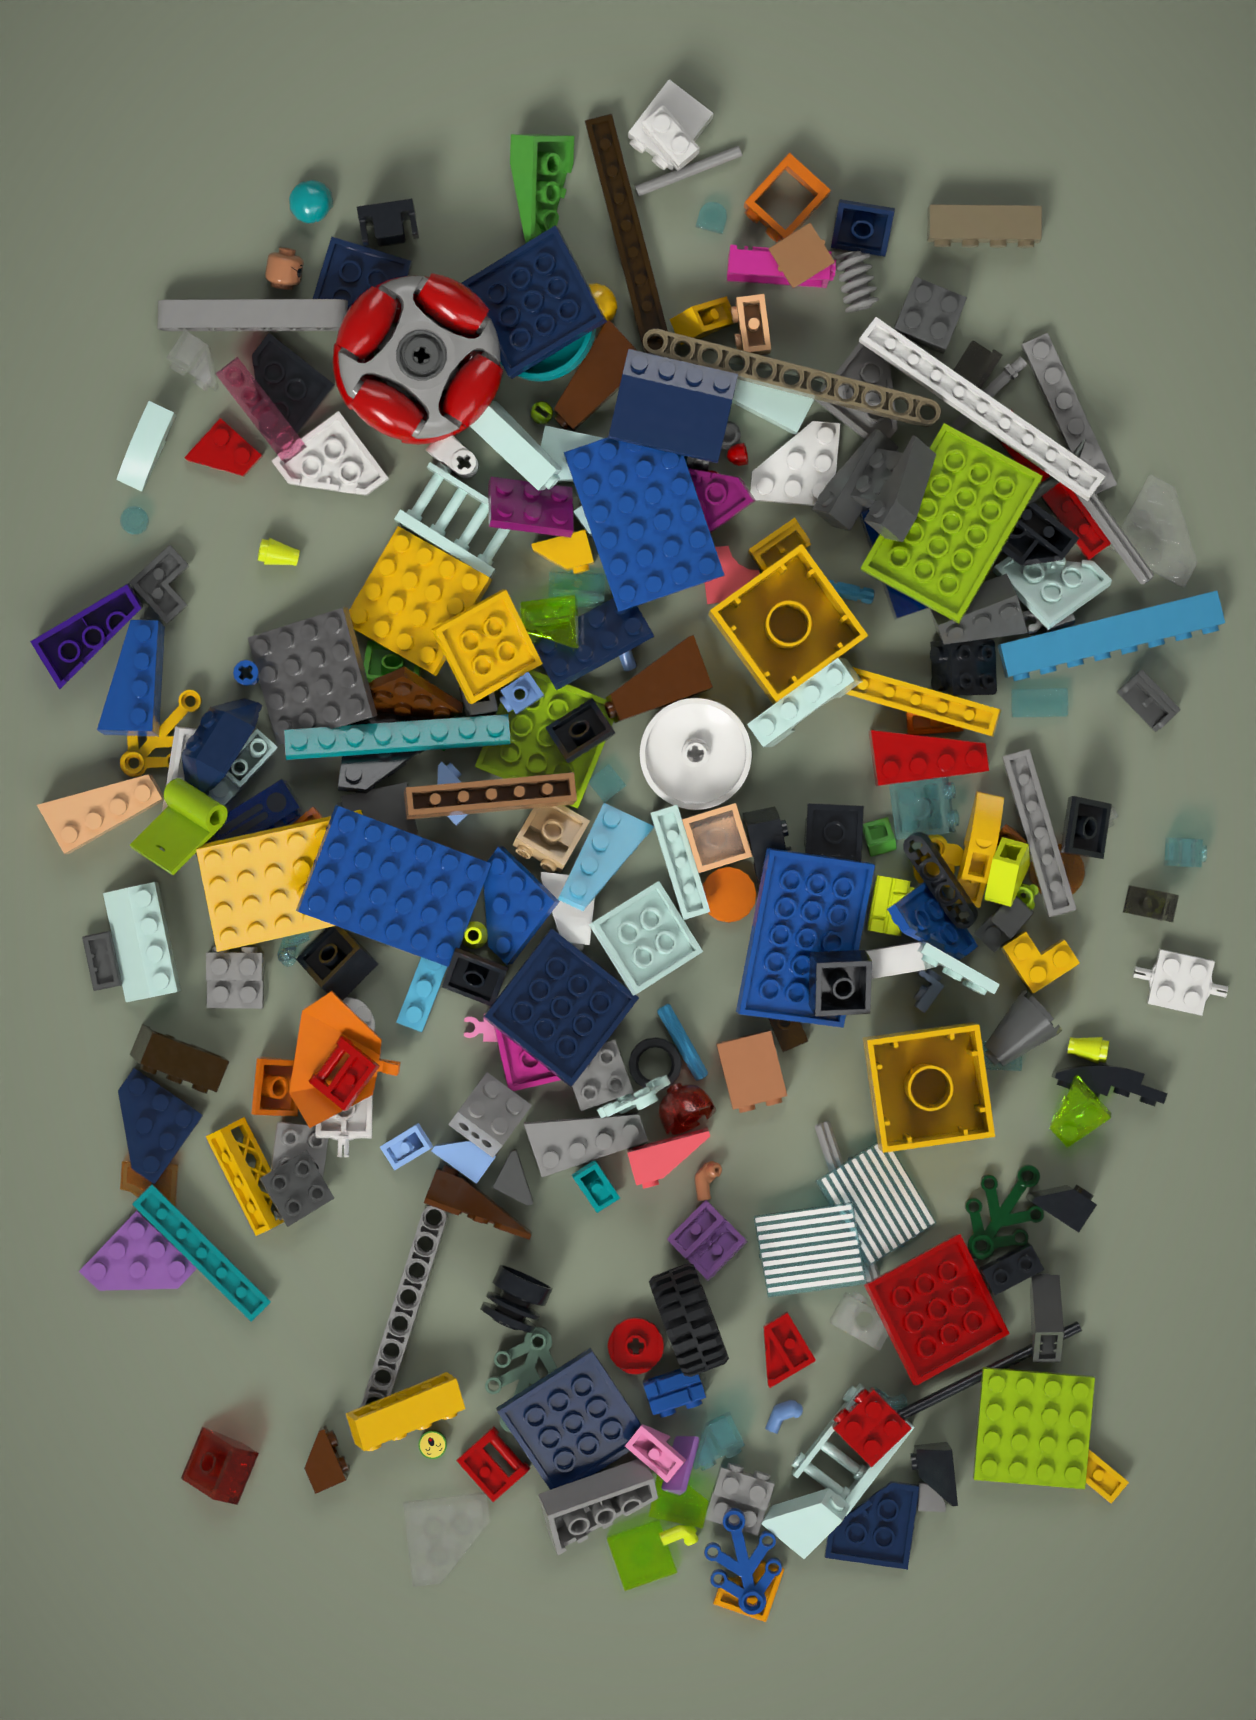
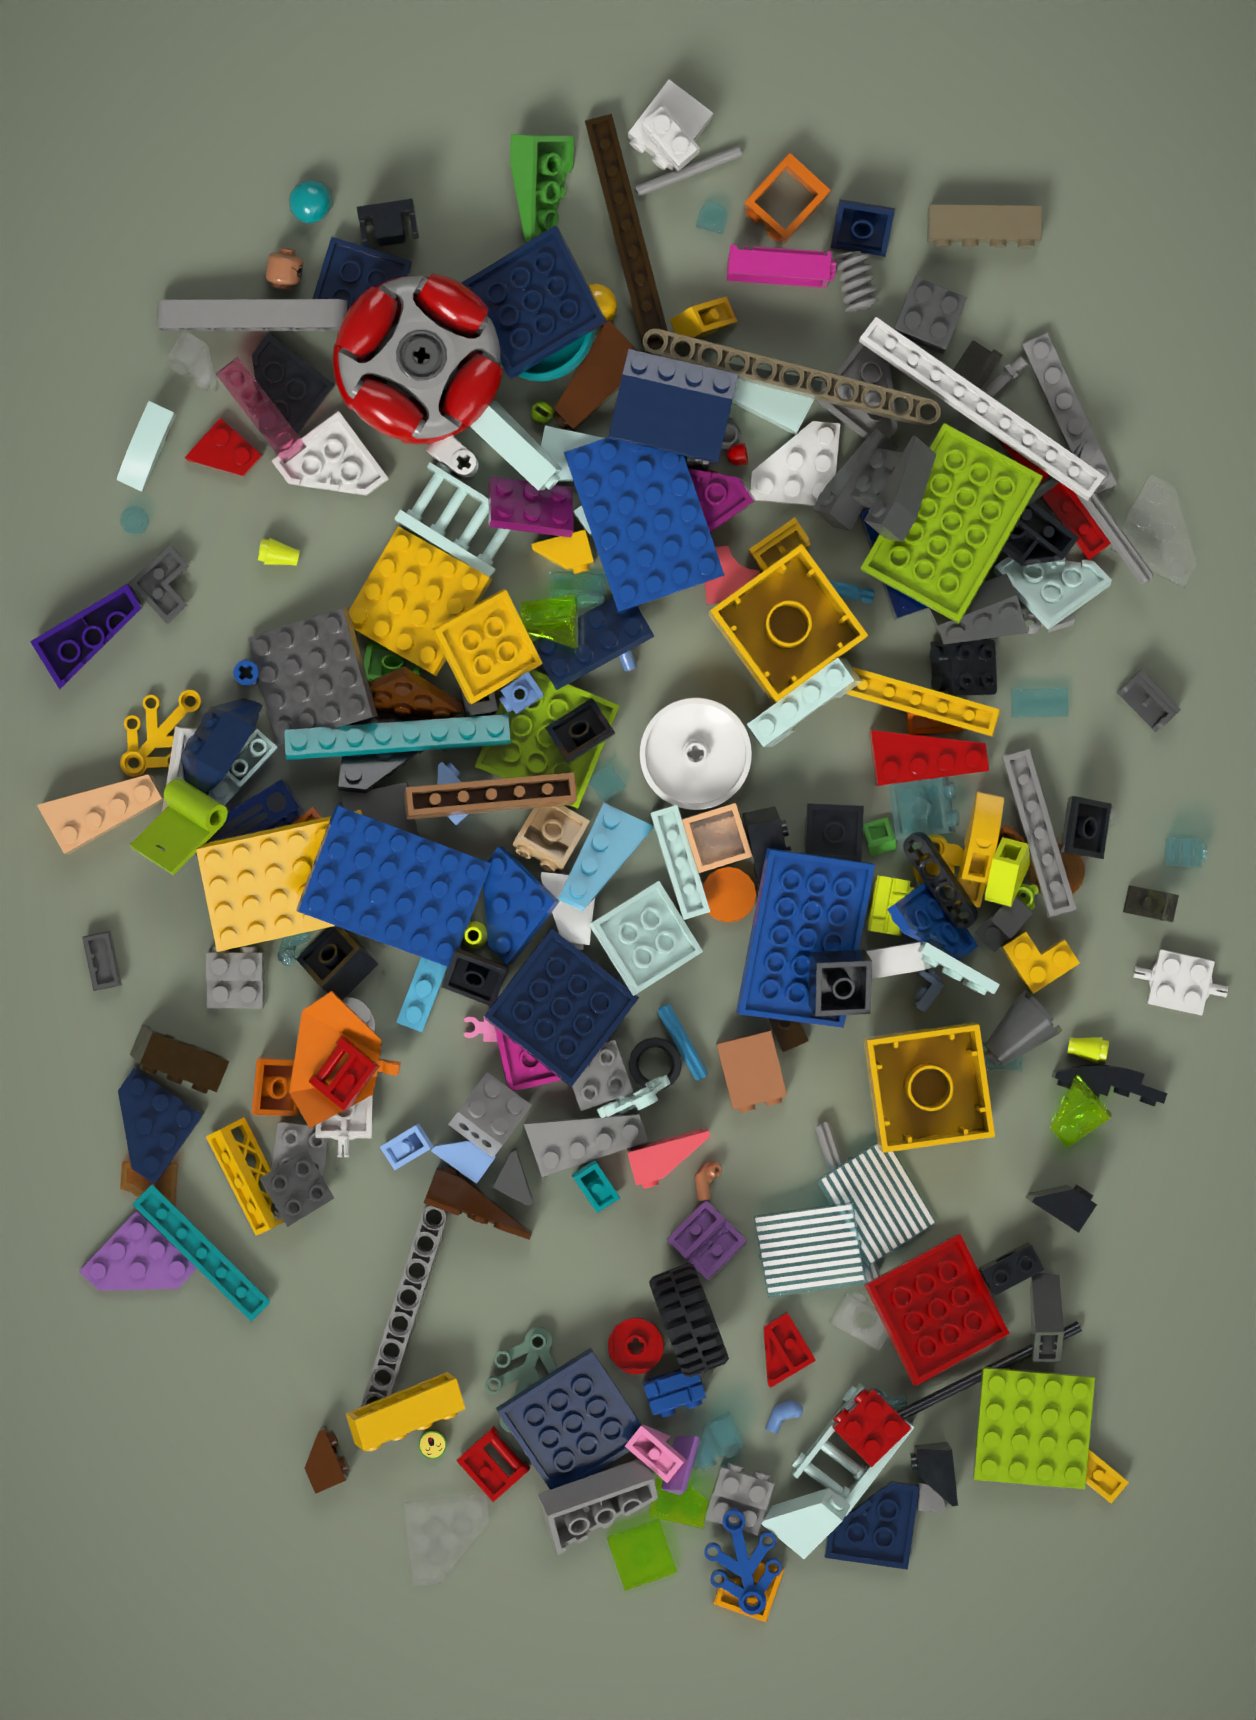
(136, 687): blue wedge -> none
(142, 941): light aqua slope -> none
(219, 1466): clear red slope -> none
(516, 1299): black wheel -> none
(666, 680): reddish brown slope -> none
(678, 1532): neon yellow arm -> none
(684, 1107): clear red cylinder -> none
(752, 323): light nougat brick -> none
(801, 255): medium nougat piece -> none
(1001, 1215): dark green plant -> none
(1111, 634): dark azure brick -> none

